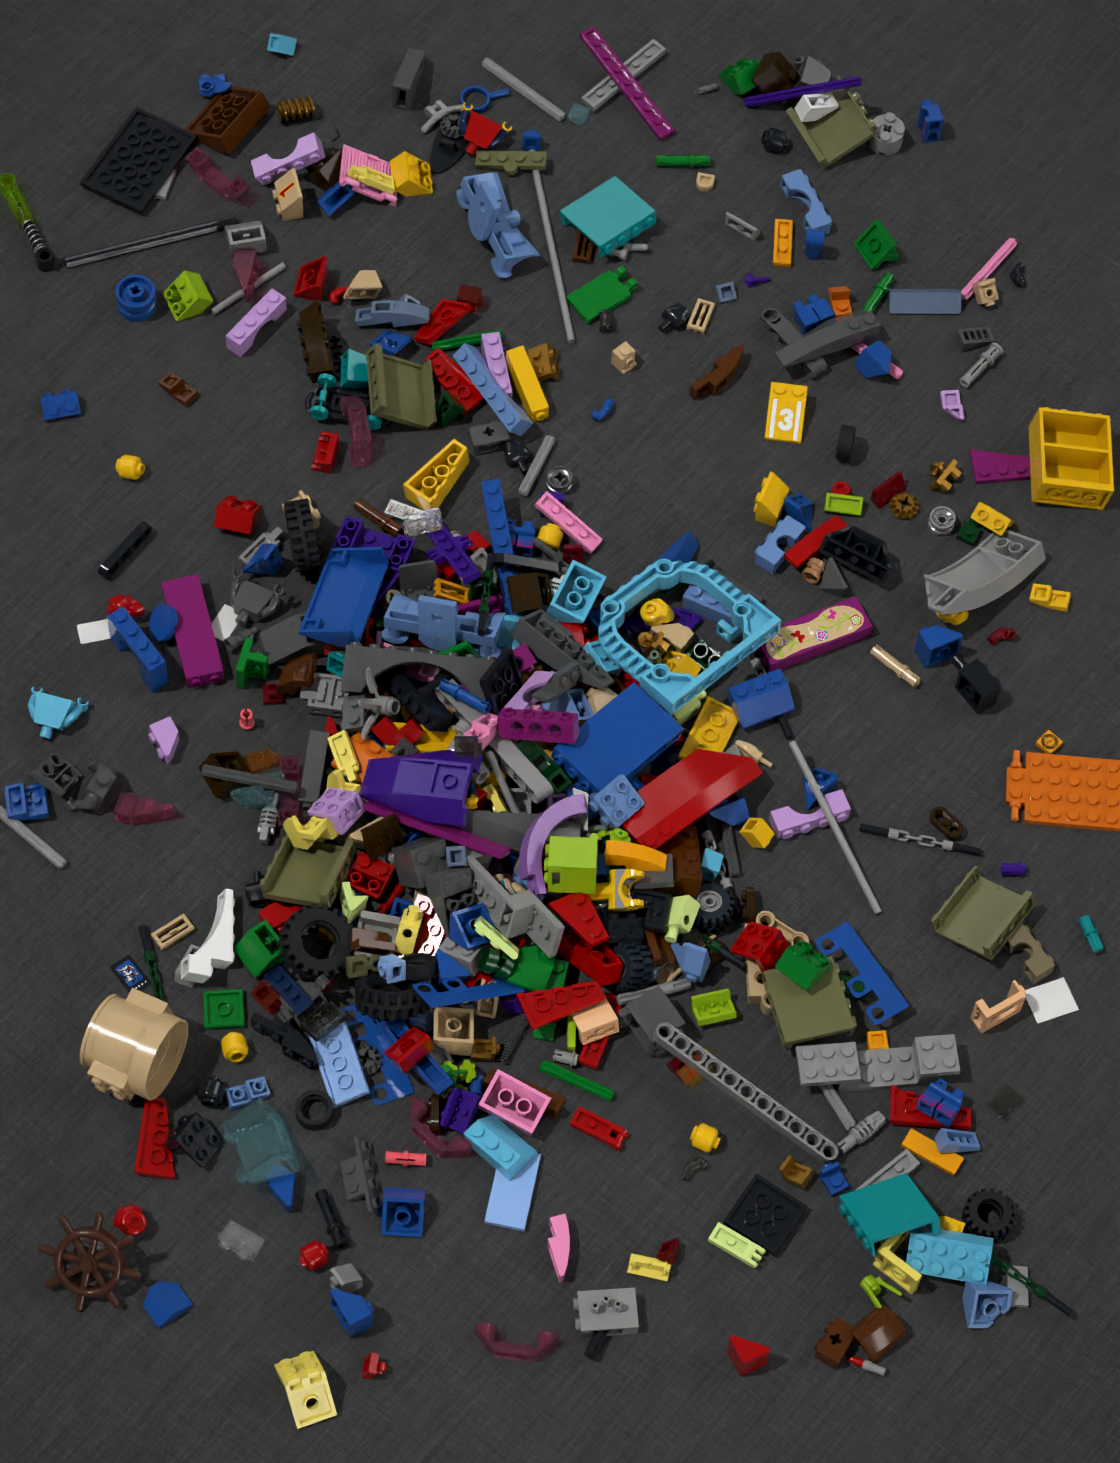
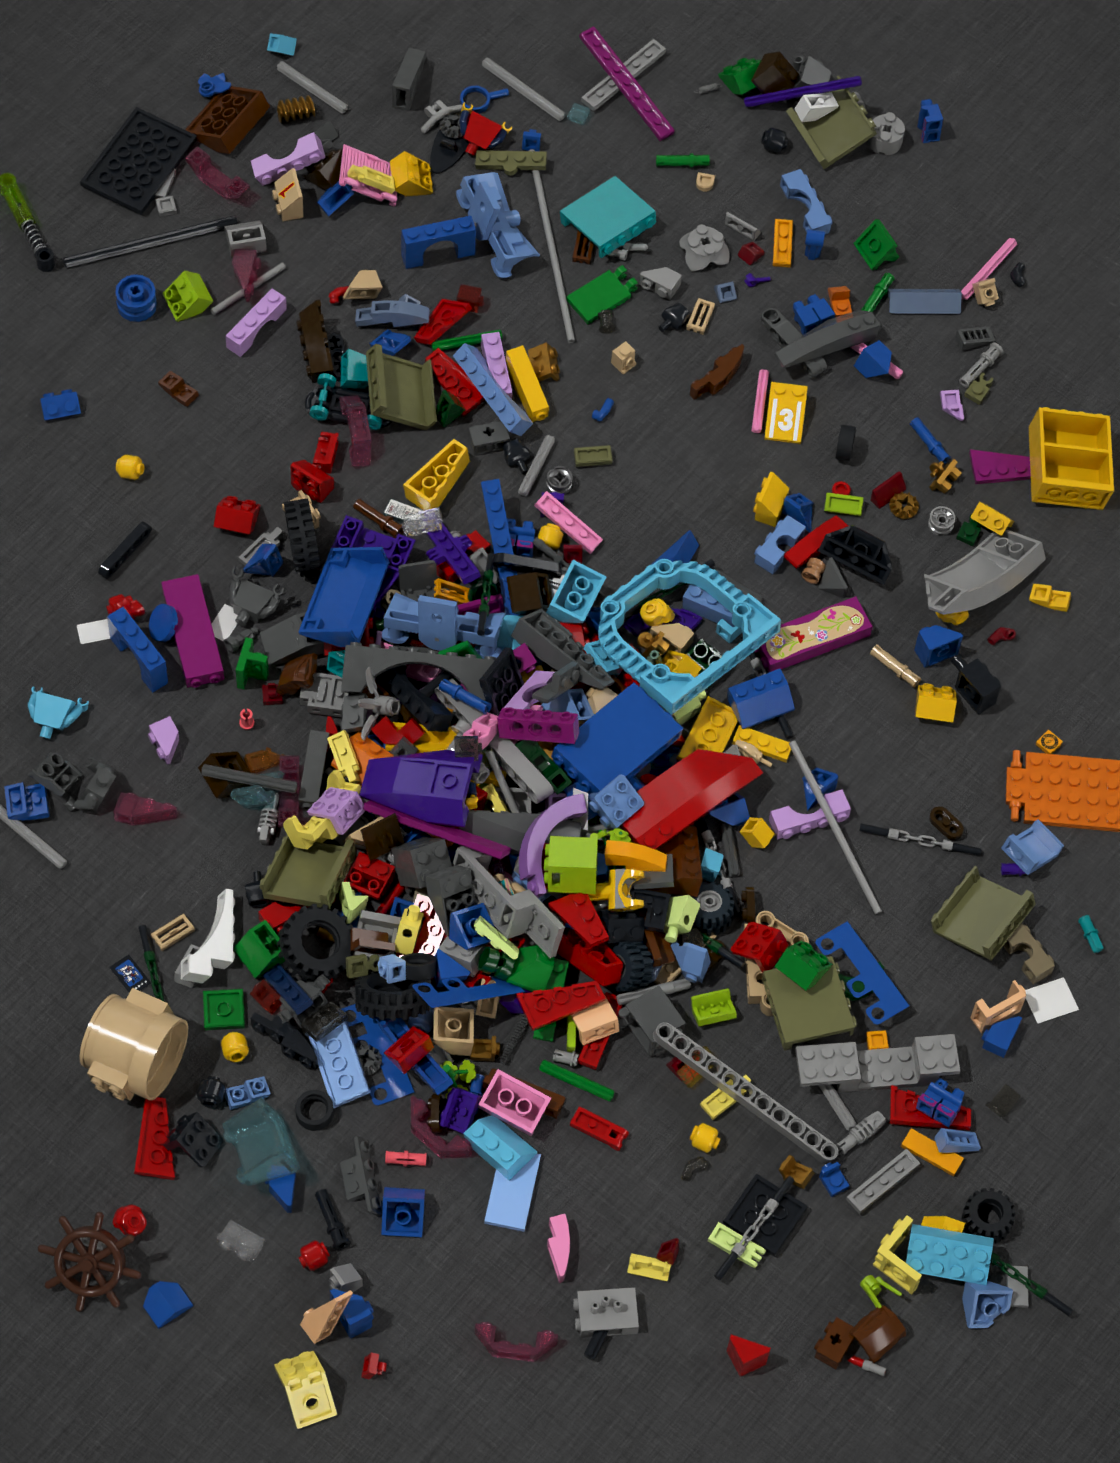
(166, 206): none -> light grey tile
(311, 480): none -> red slope
(312, 87): none -> light grey axle
(312, 279): red slope -> none
(321, 1321): none -> light nougat slope
(418, 239): none -> blue arch
(456, 856): sand blue slope -> none
(592, 456): none -> olive plate
(661, 281): none -> light grey slope
(704, 246): none -> light grey brick
(719, 1101): none -> light yellow hinge
(738, 1249): none -> piece
(750, 253): none -> dark red slope
(760, 401): none -> bright pink axle
(767, 744): none -> yellow plate
(887, 1210): teal panel -> none
(935, 447): none -> blue pin
(935, 702): none -> yellow slope
(978, 390): none -> olive plate
(1000, 1036): none -> blue slope
(1033, 847): none -> medium blue panel

